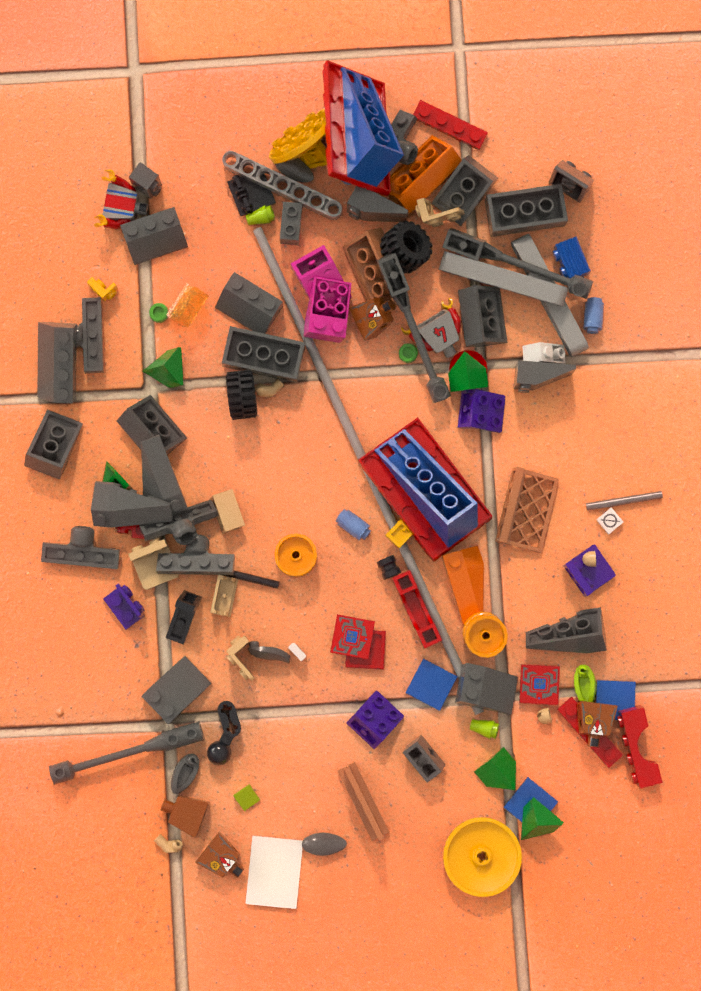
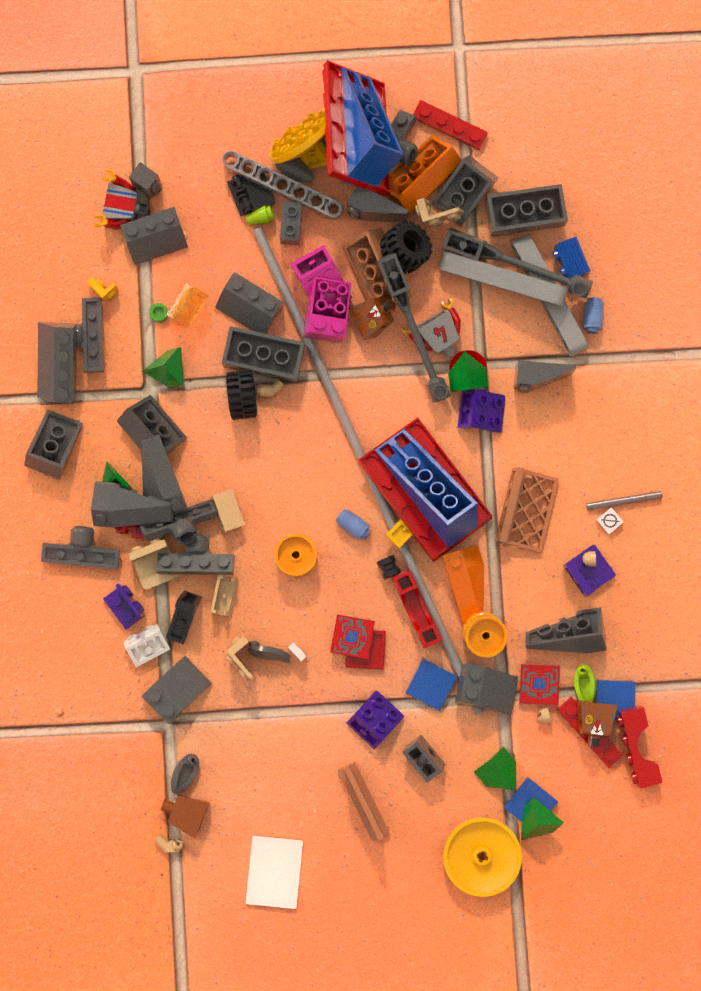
(146, 645): none -> white bracket
(165, 741): dark grey bar -> none
(220, 751): black beam -> none
(220, 857): dark orange torso -> none
(246, 797): lime slope -> none
(255, 579): black bar -> none
(323, 844): dark grey arm -> none
(408, 353): bright green tile -> none
(482, 316): dark grey slope -> none
(486, 728): lime cone -> none
(544, 353): white slope -> none
(573, 181): dark grey slope -> none

